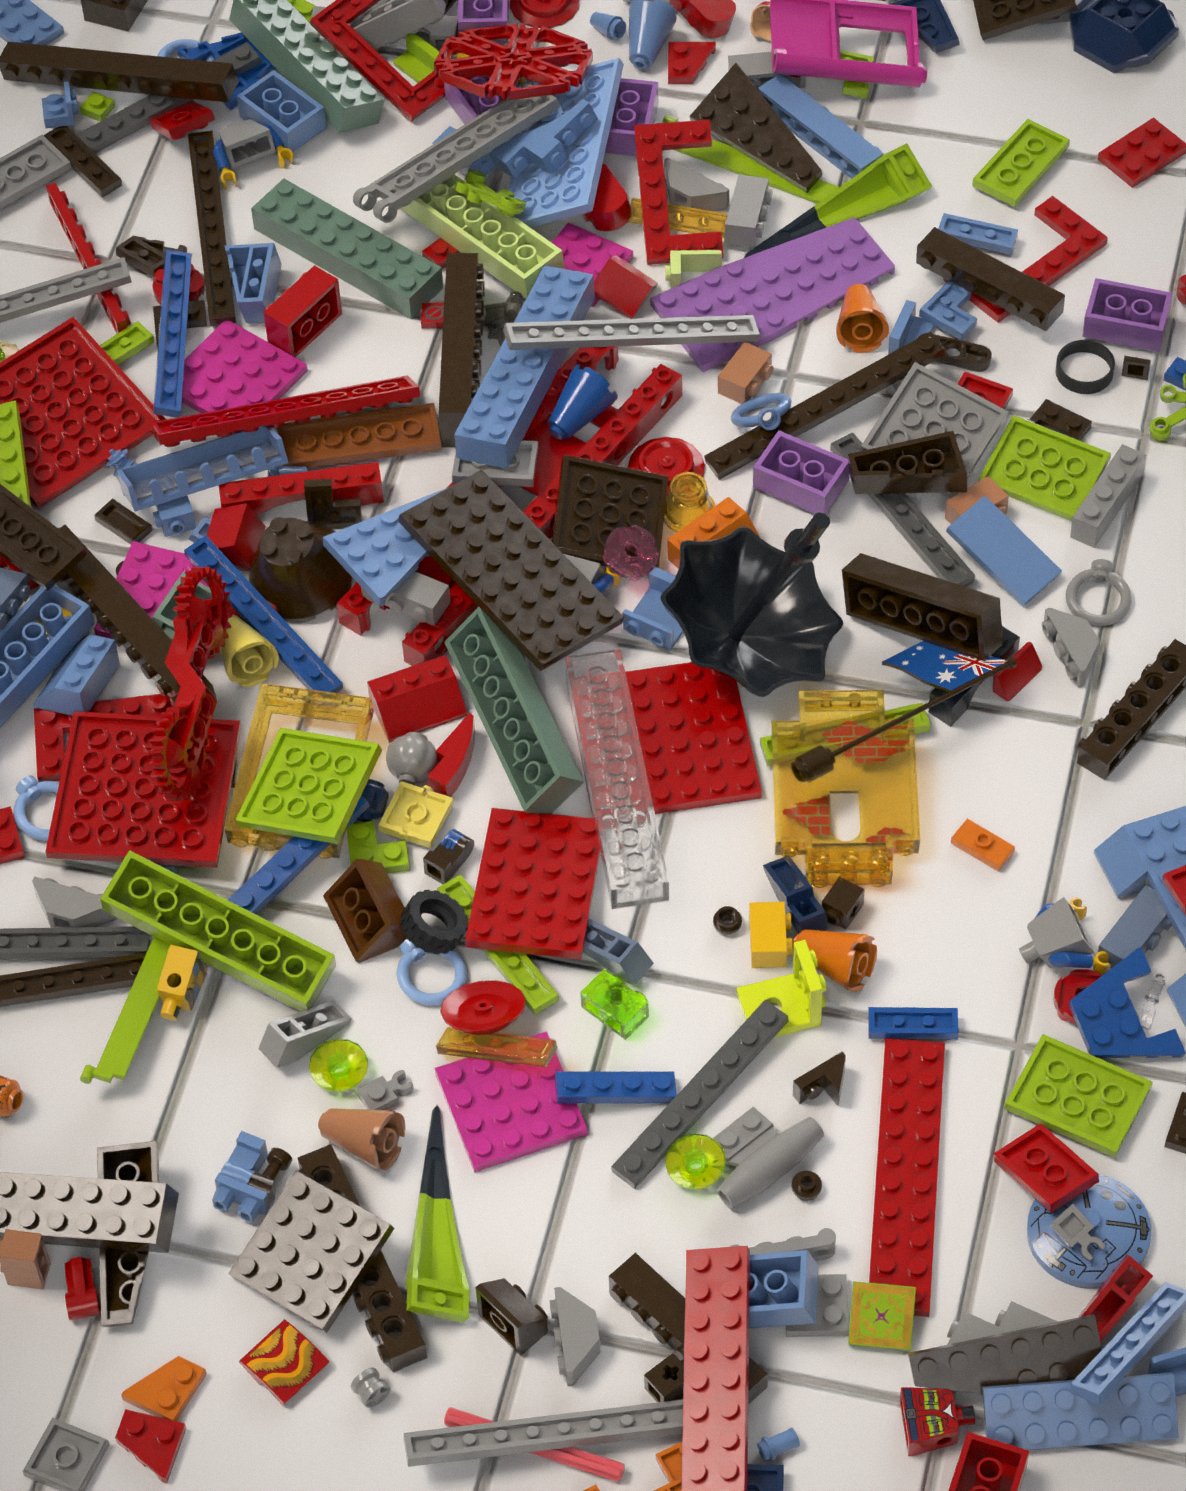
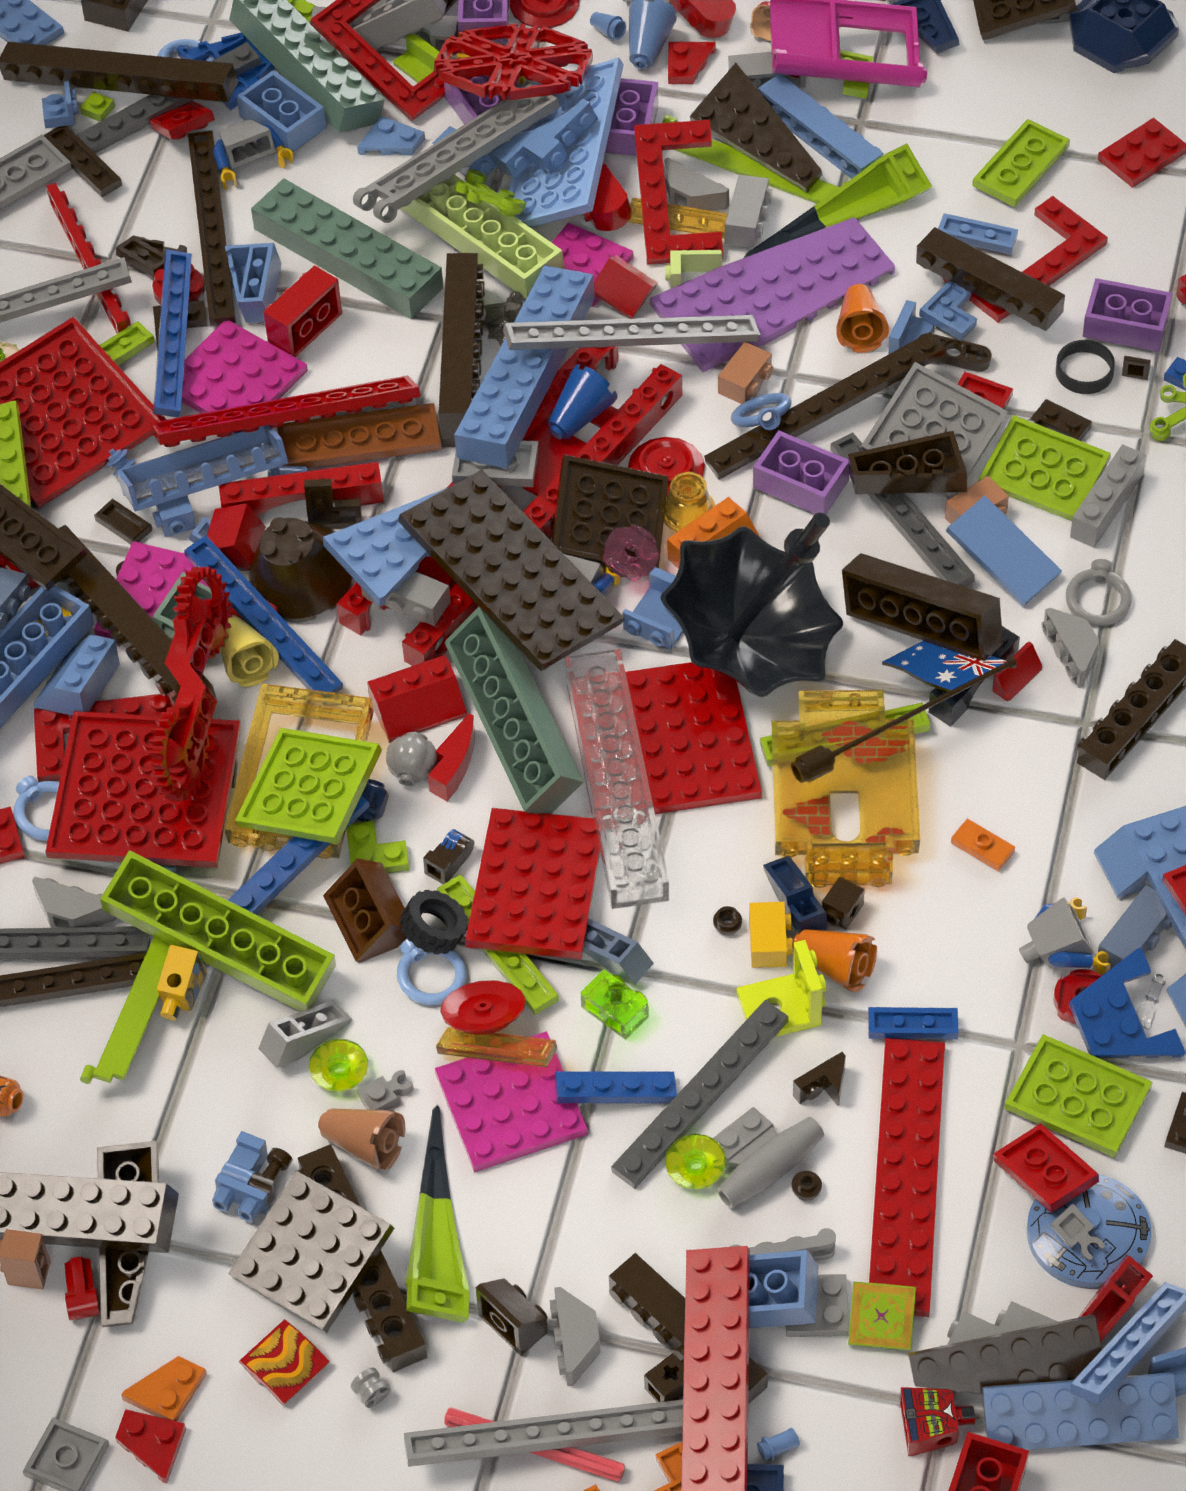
(391, 138): none -> medium blue wing
(416, 814): light yellow plate -> none
(432, 315): red tile -> none
(438, 252): red plate -> none

